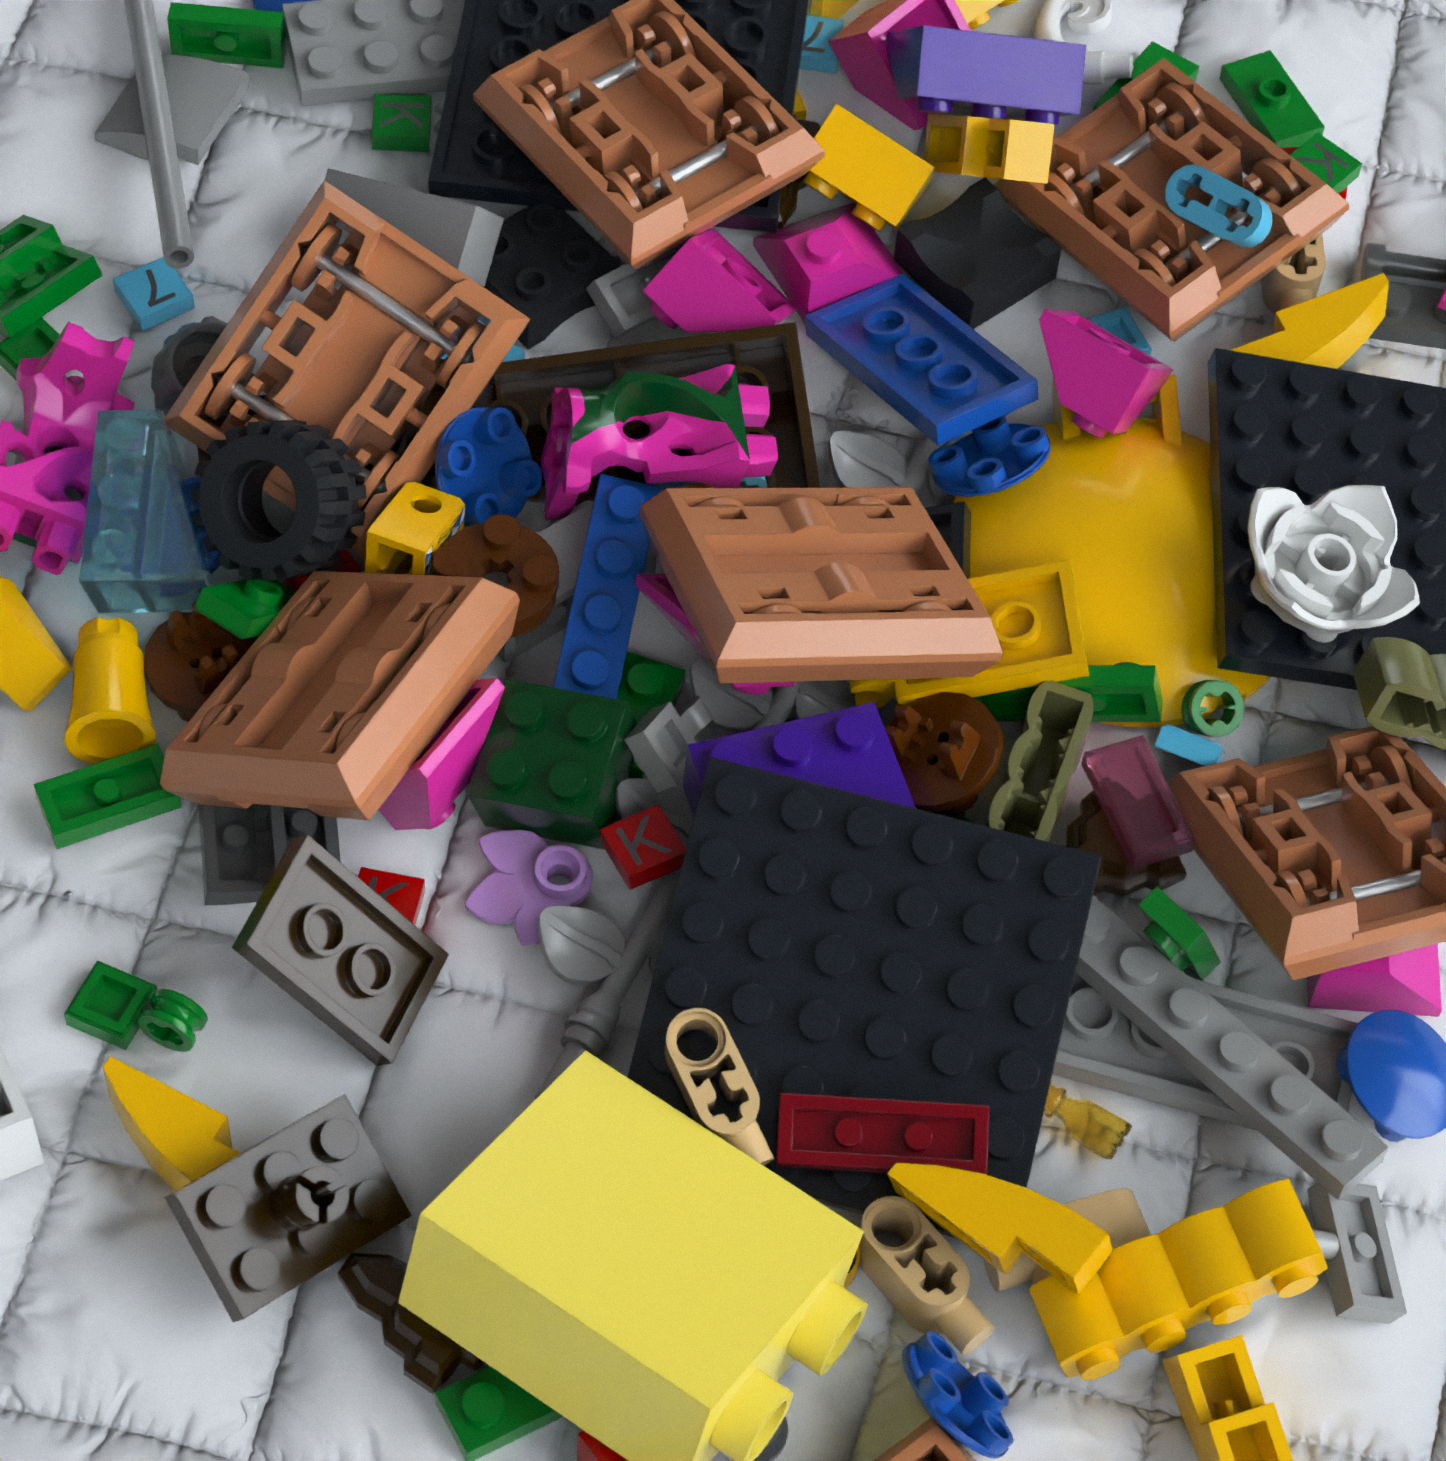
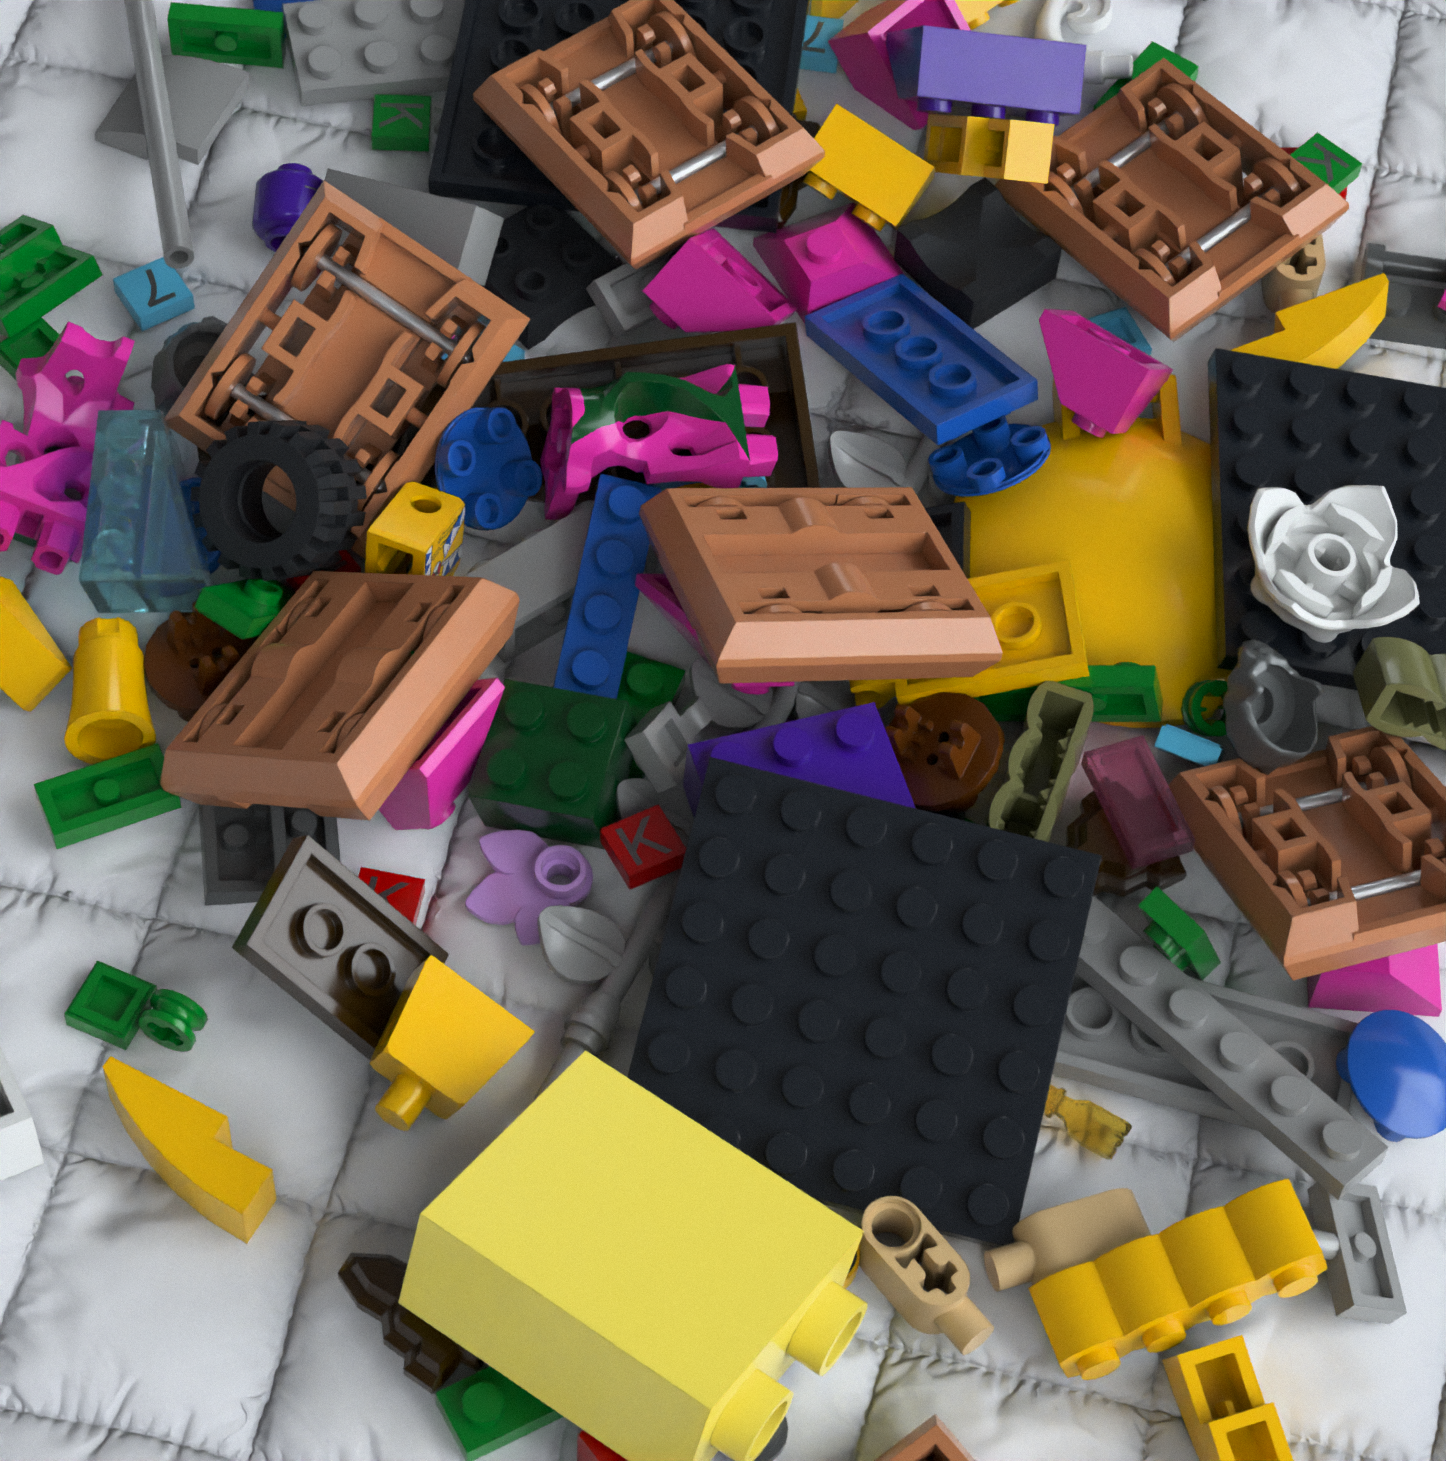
(281, 200): none -> dark purple head
(288, 1208): plate -> none
(441, 1045): none -> yellow torso
(509, 549): reddish brown plate -> none
(735, 1083): tan piece -> none
(879, 1133): dark red plate -> none
(955, 1399): blue dish -> none
(1005, 1221): yellow slope -> none
(1224, 195): medium azure beam -> none
(1269, 709): none -> dark grey hair
(1270, 100): green plate -> none

